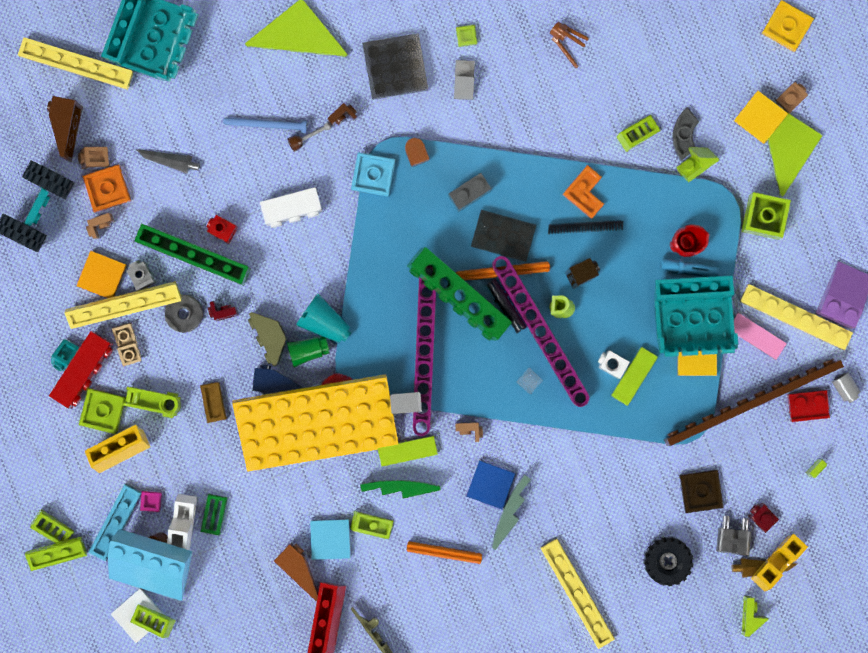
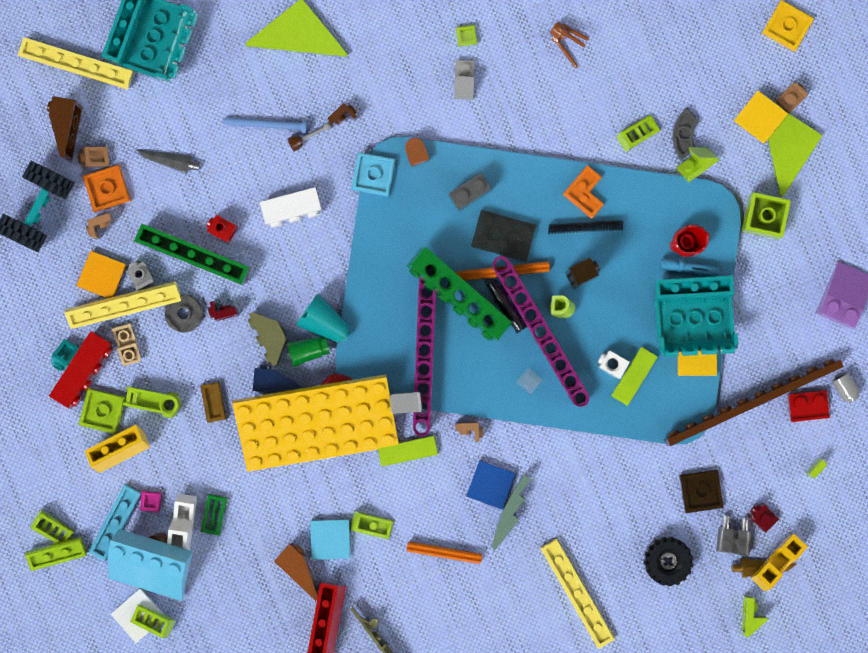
(395, 66): clear smoke plate -> none
(407, 487): green slope -> none
(758, 336): bright pink tile -> none
(796, 317): light yellow plate -> none

